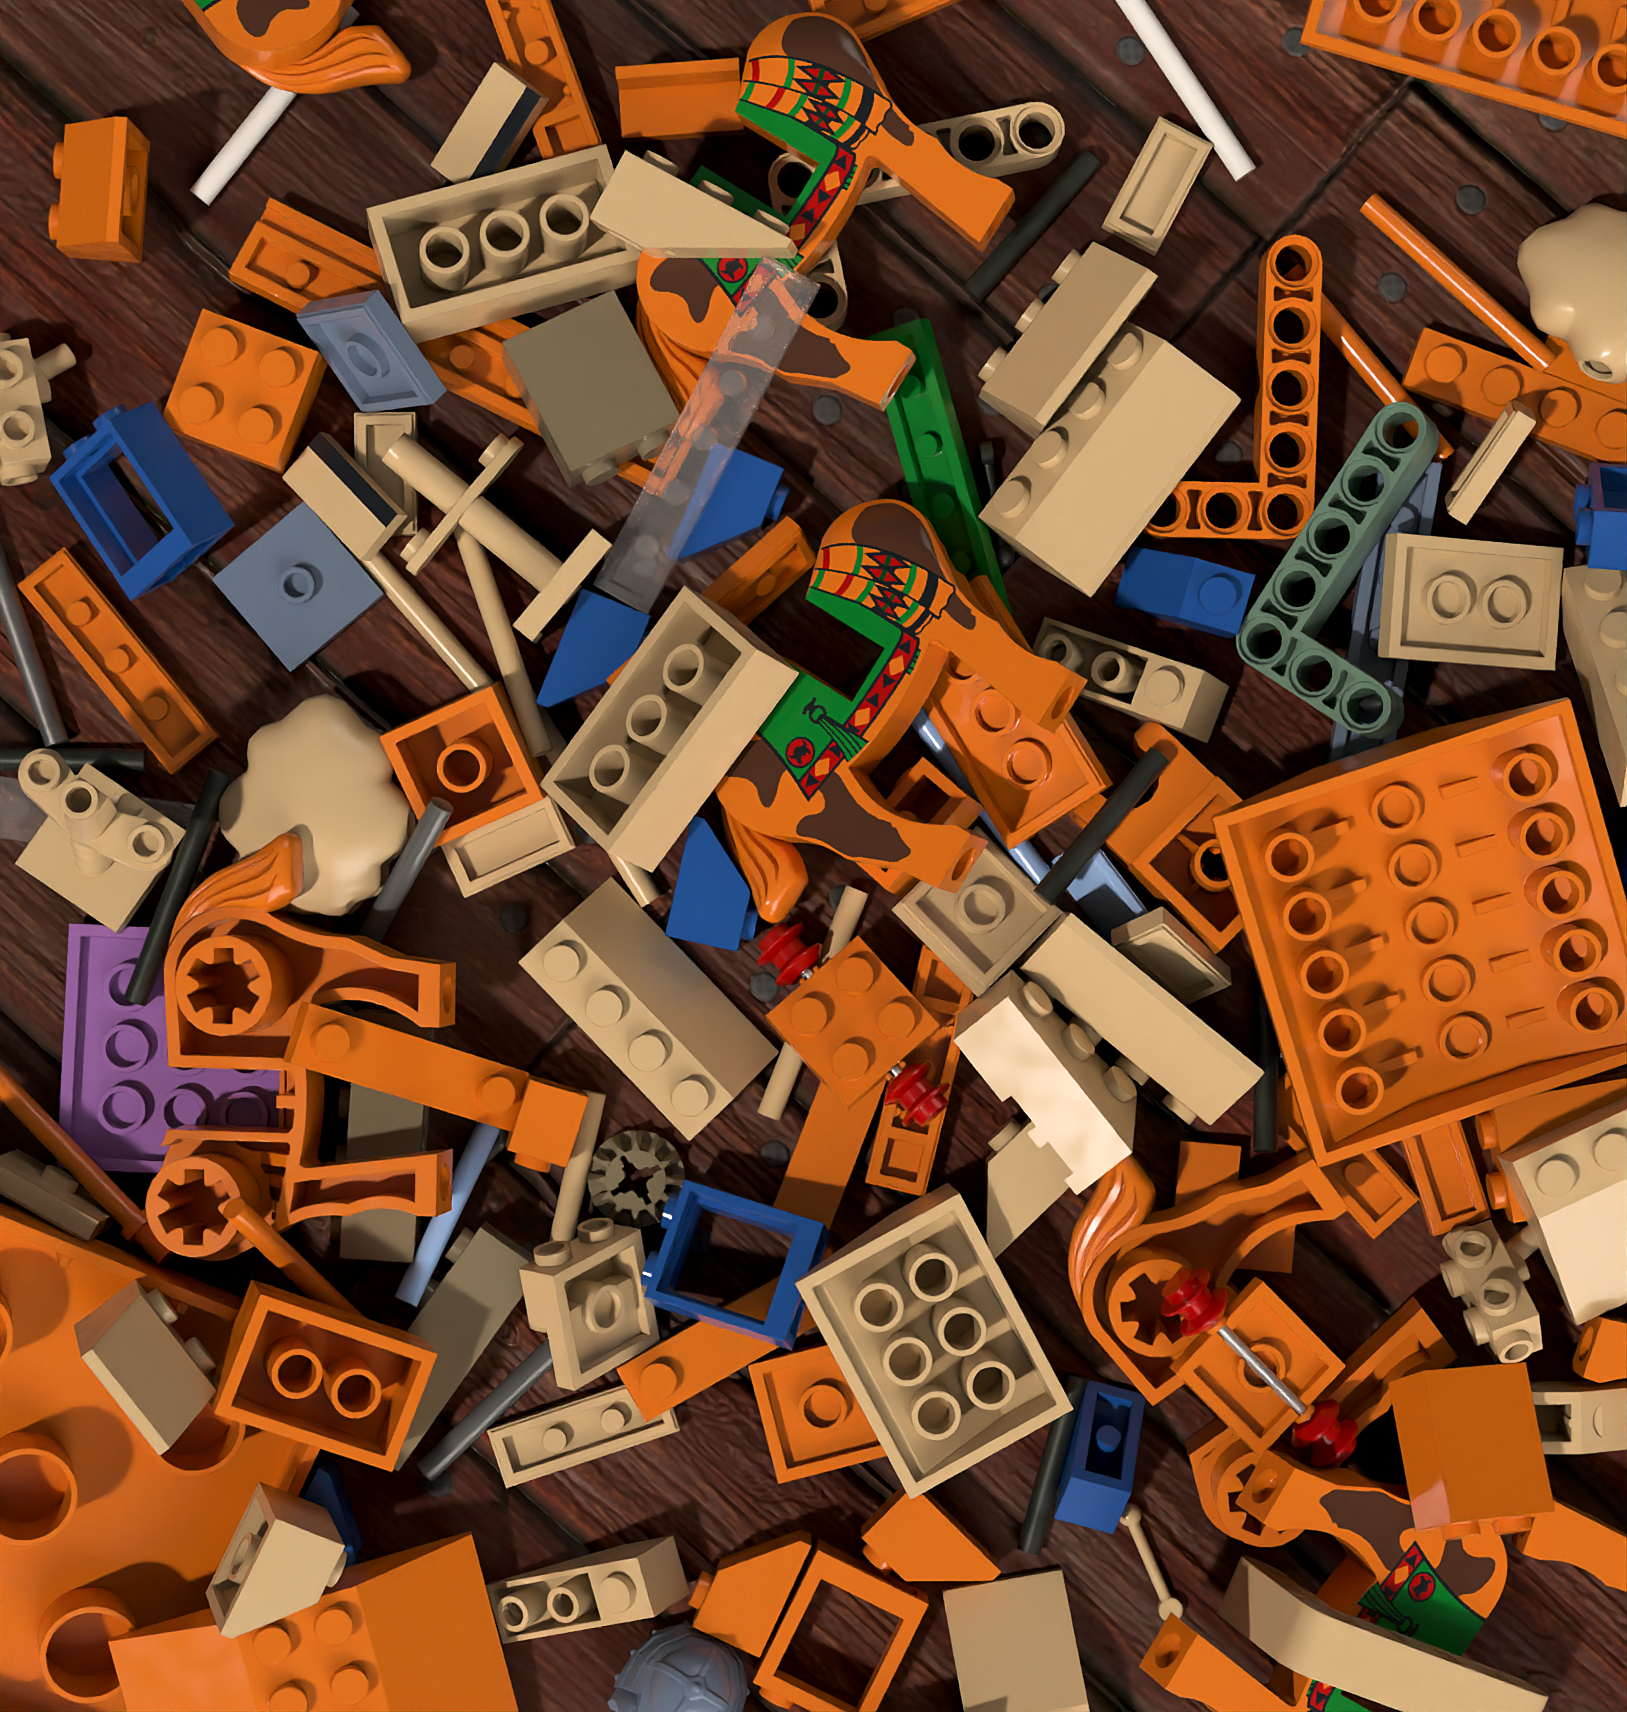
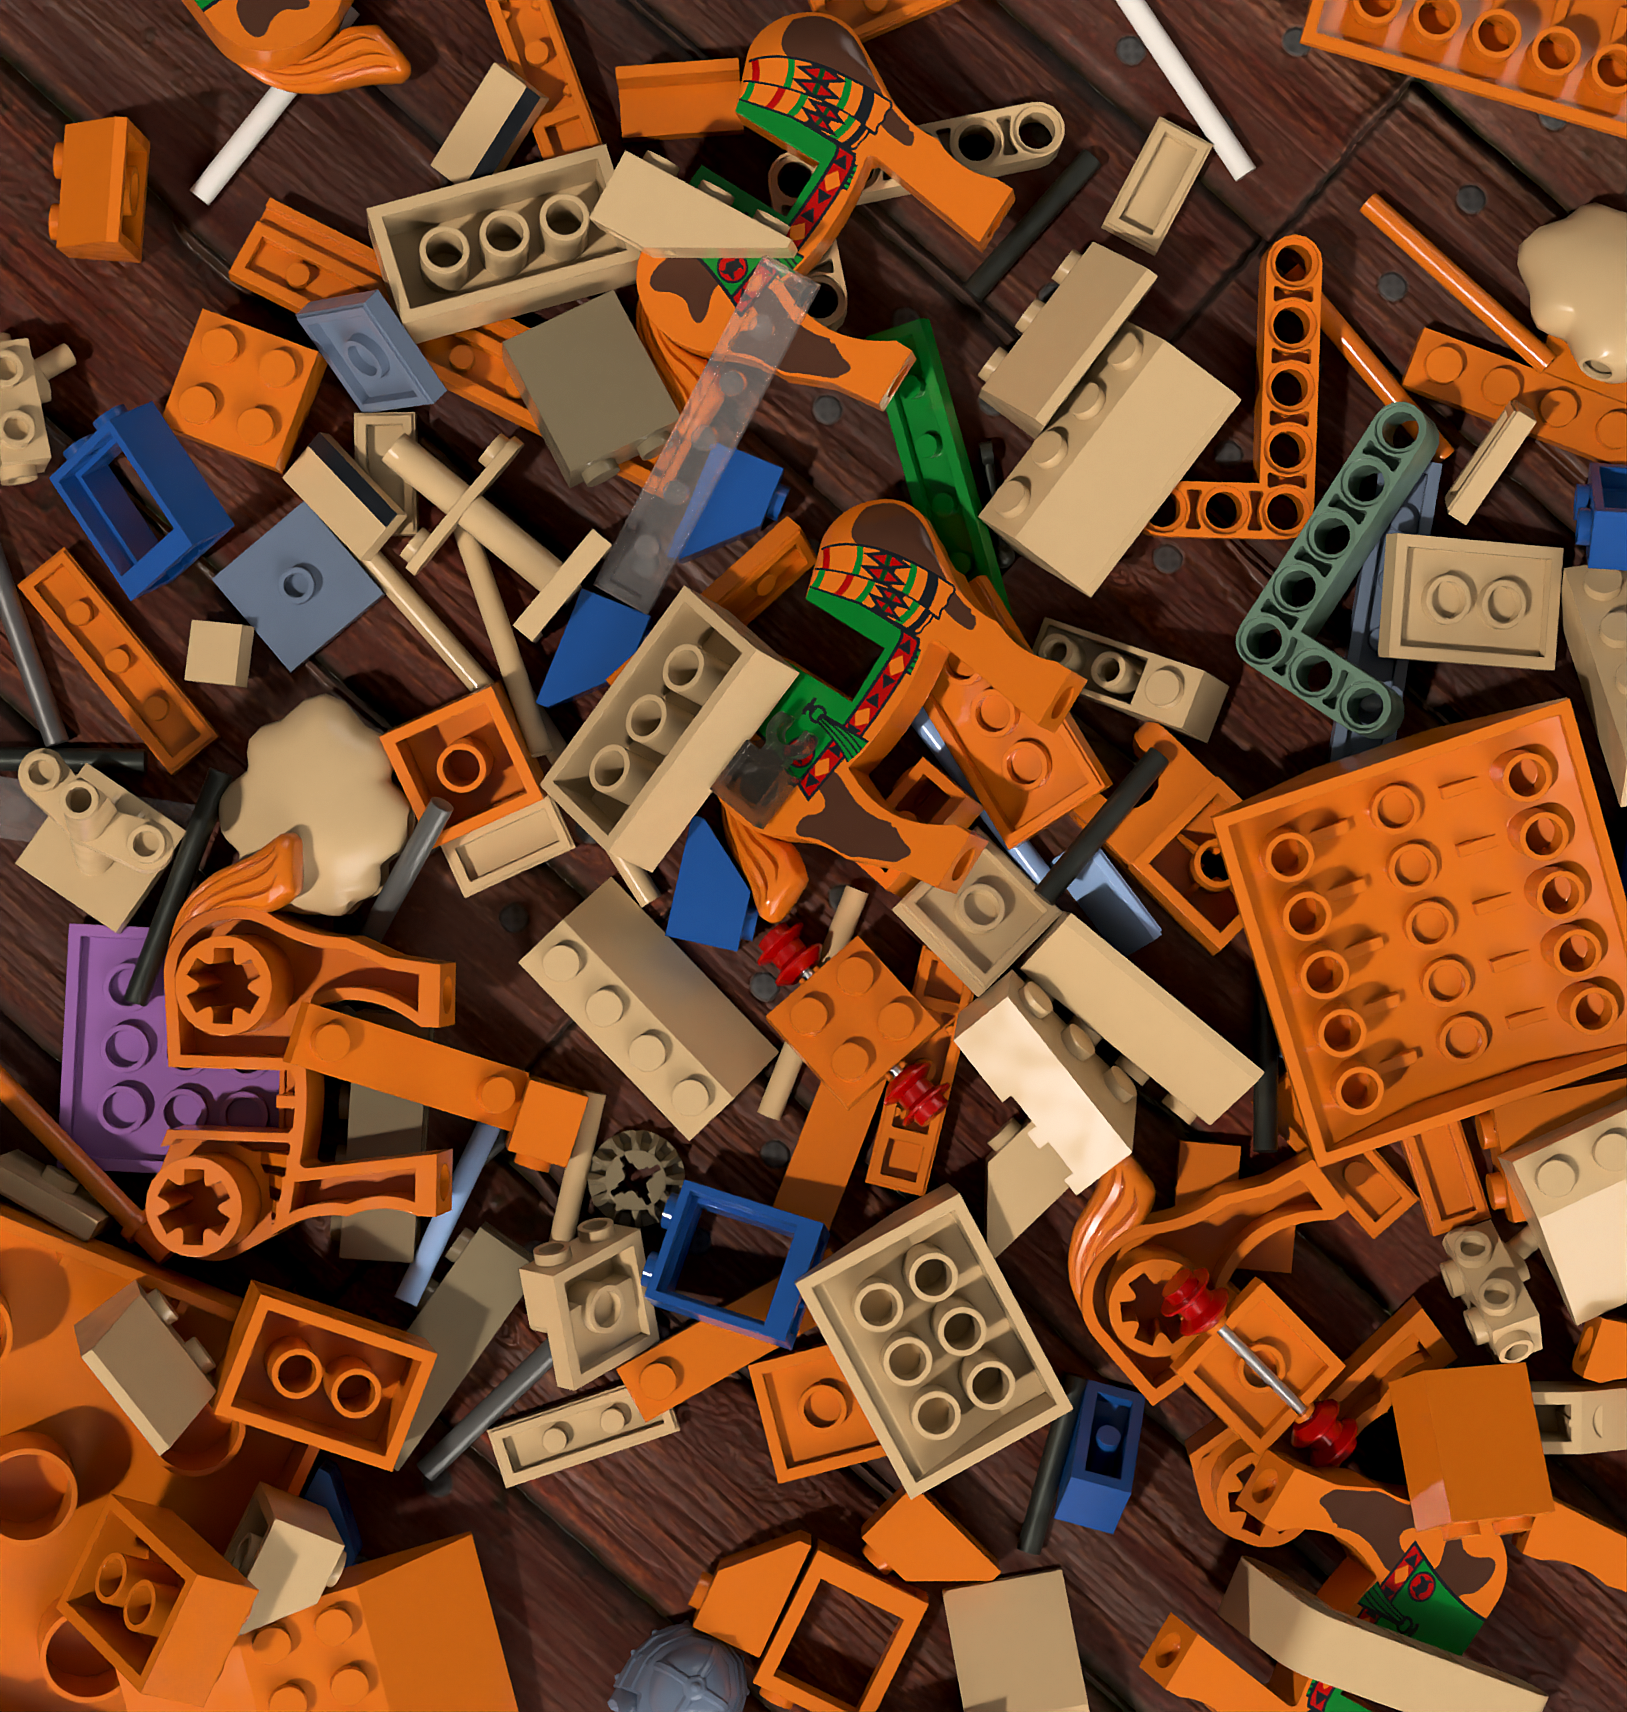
(157, 1600): none -> orange brick
(219, 653): none -> tan tile
(284, 1256): orange bar -> none
(590, 1591): tan slope -> none
(759, 777): none -> clear smoke plate
(1167, 1603): tan hinge -> none
(1171, 956): tan tile -> none
(1184, 591): blue slope -> none

